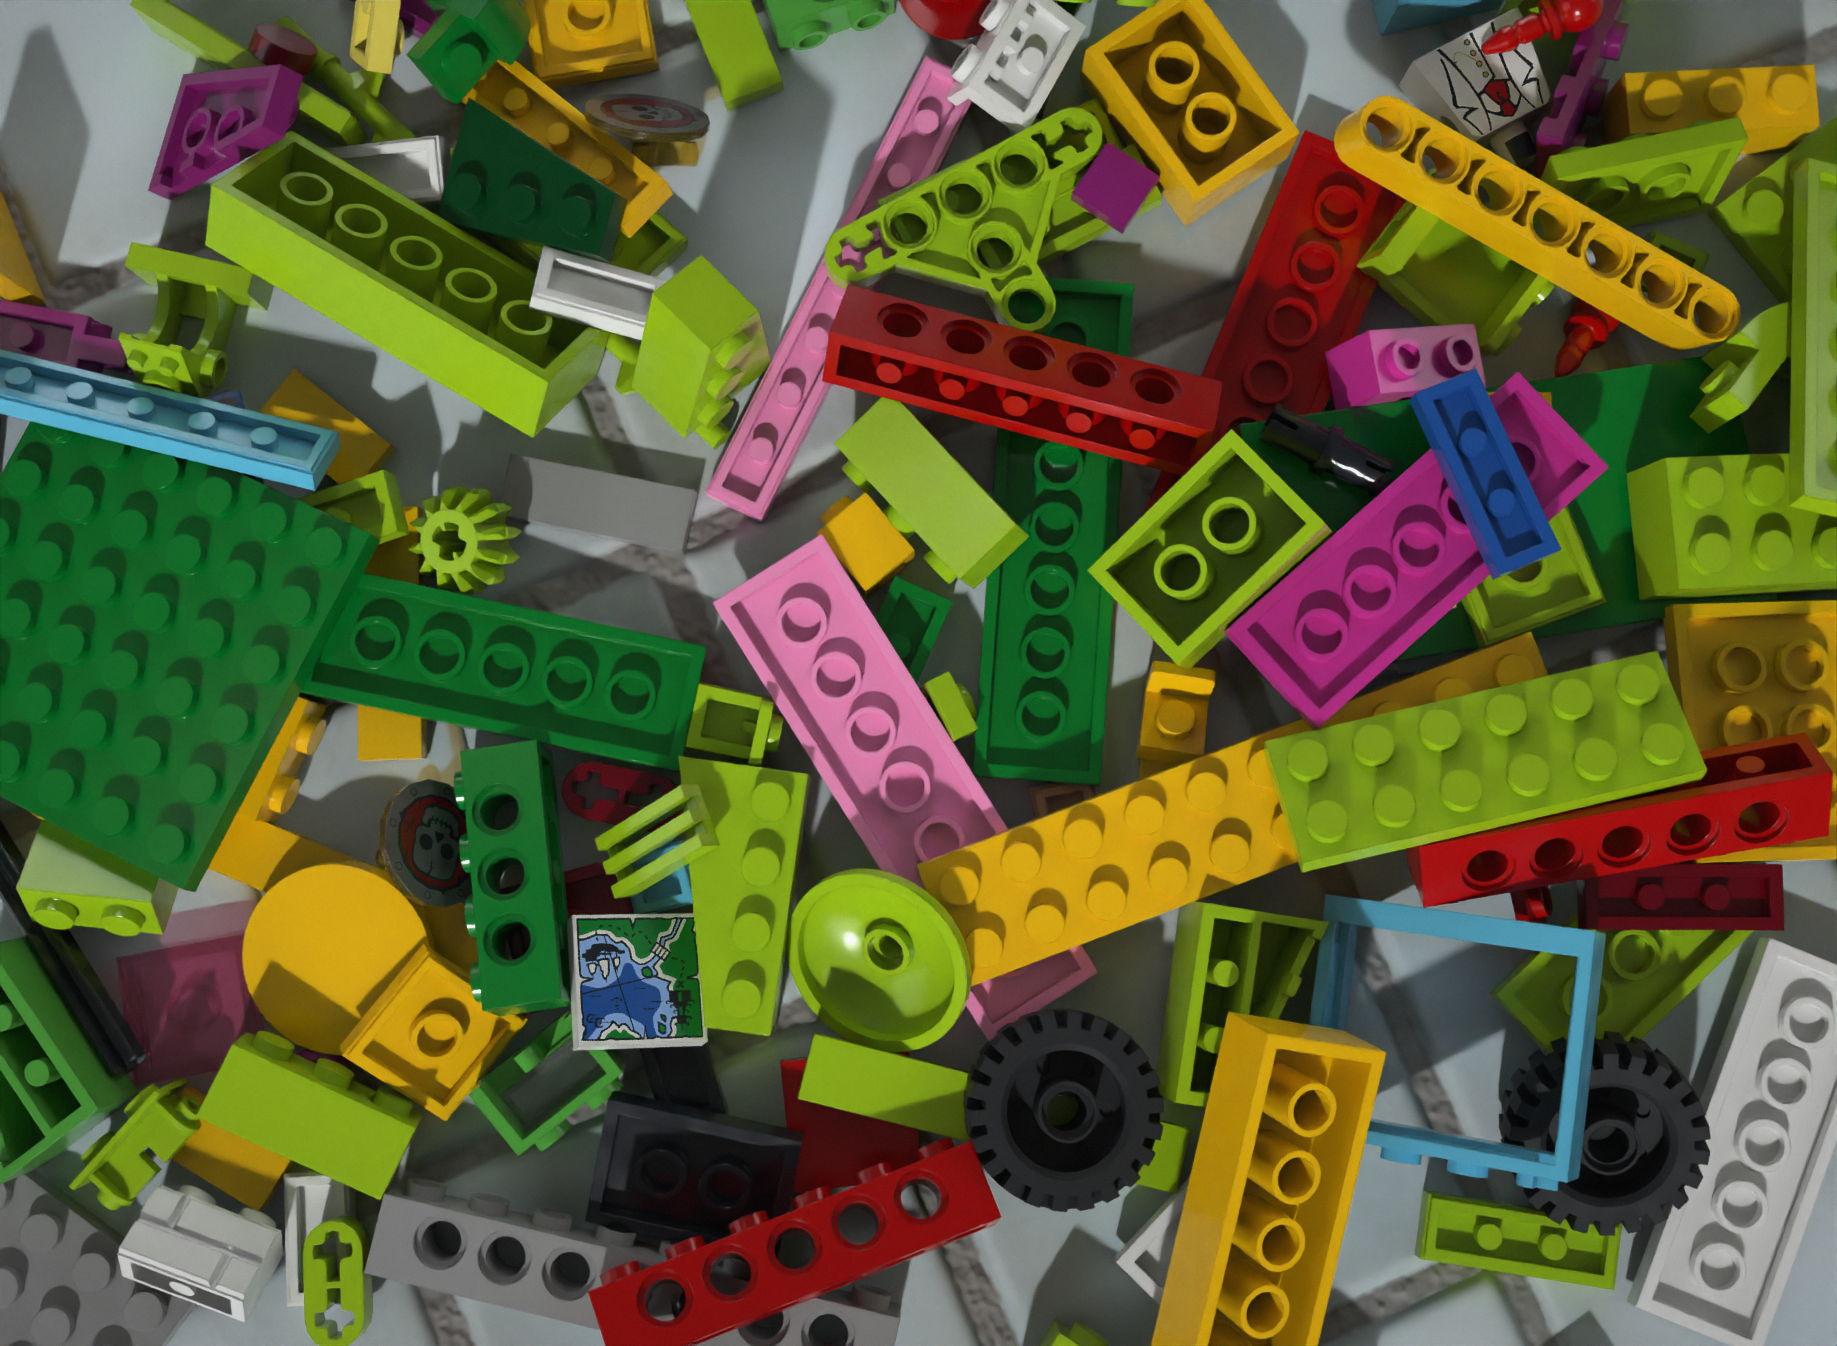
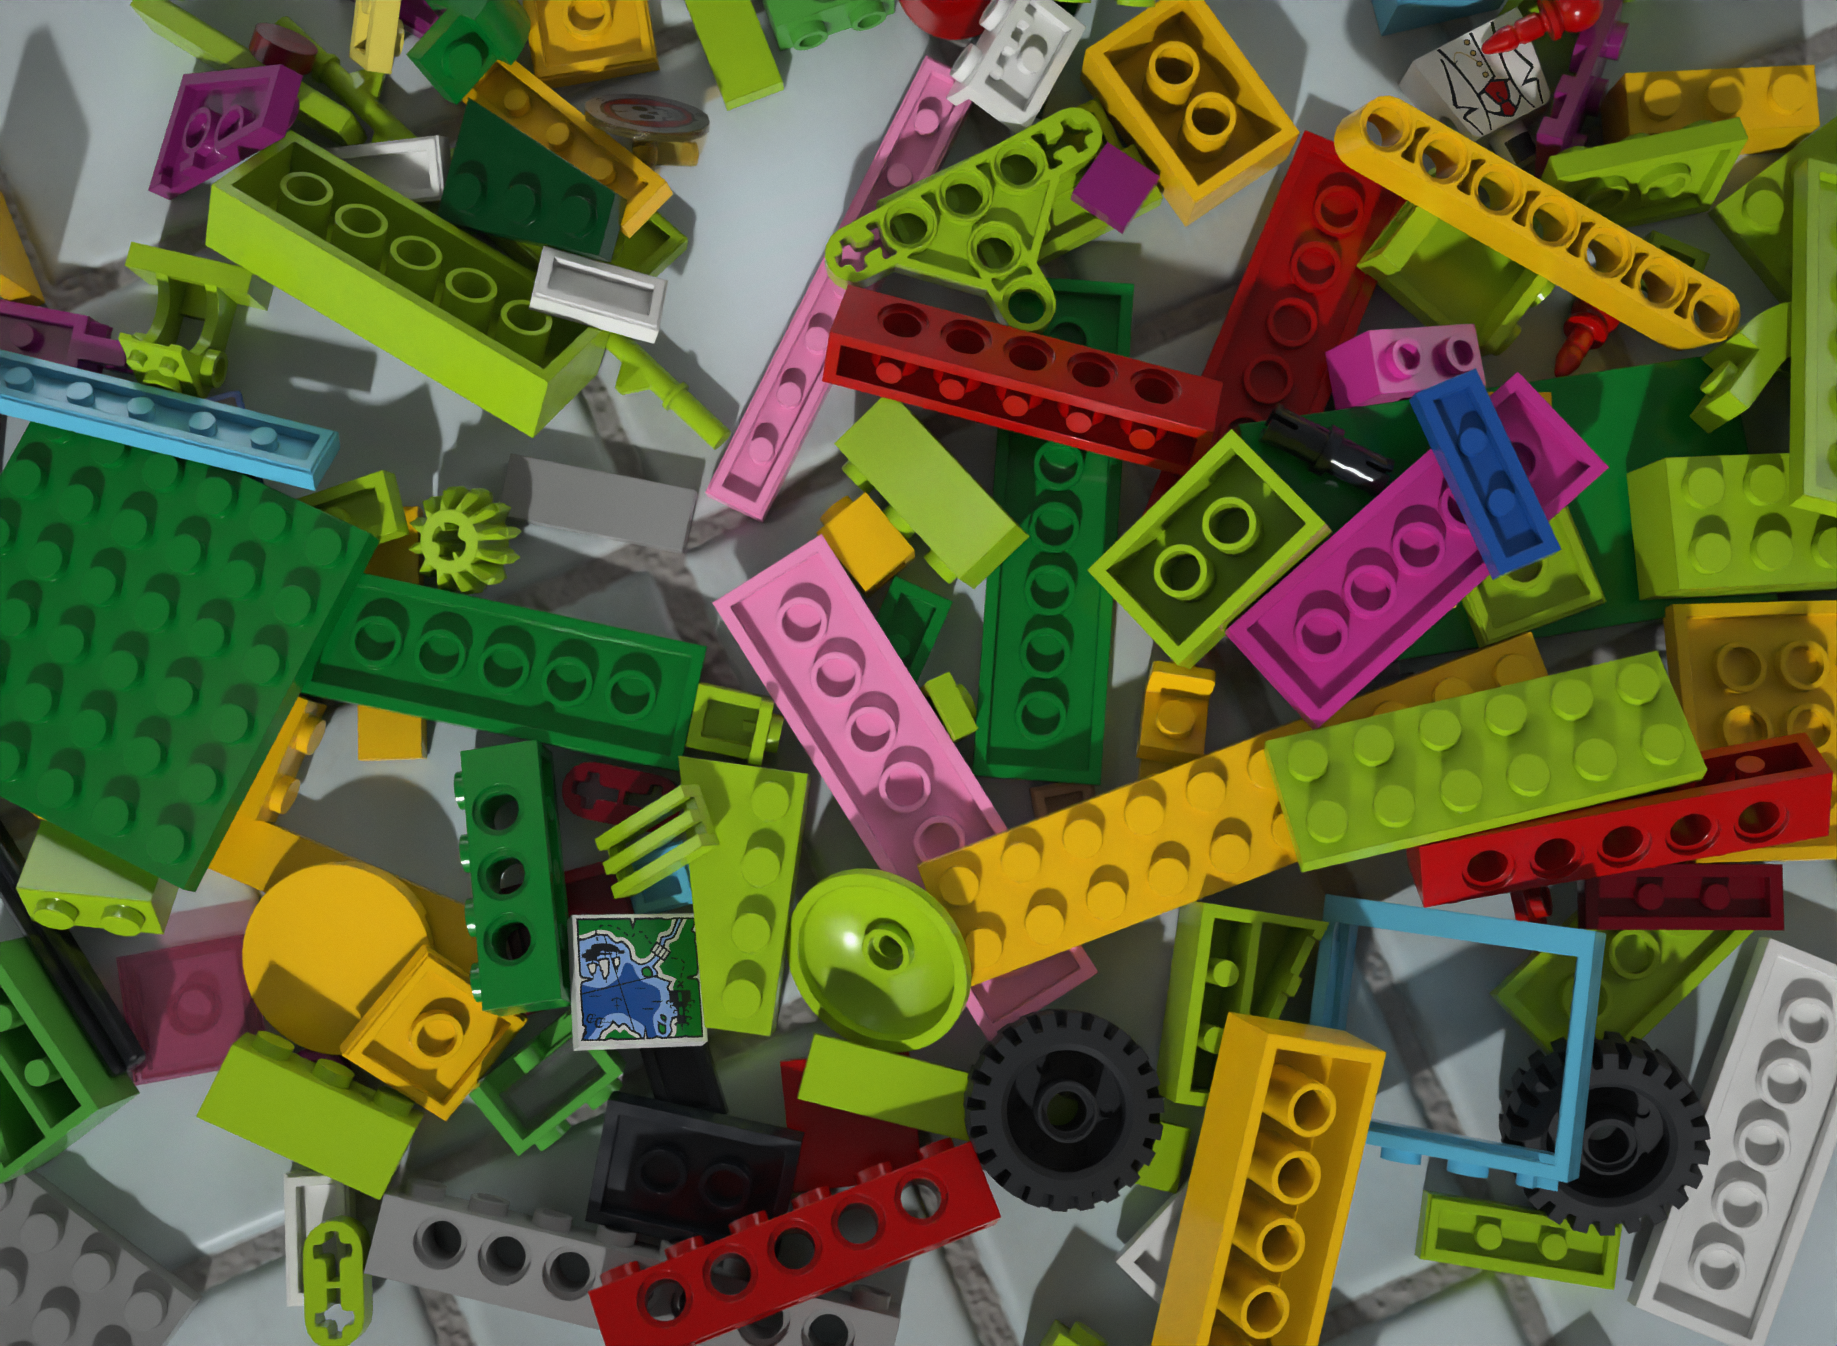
(119, 1160): lime hinge -> none
(202, 1251): white brick -> none
(232, 1162): yellow tile -> none
(304, 402): yellow tile -> none
(422, 844): shield -> none
(698, 348): lime wedge -> none

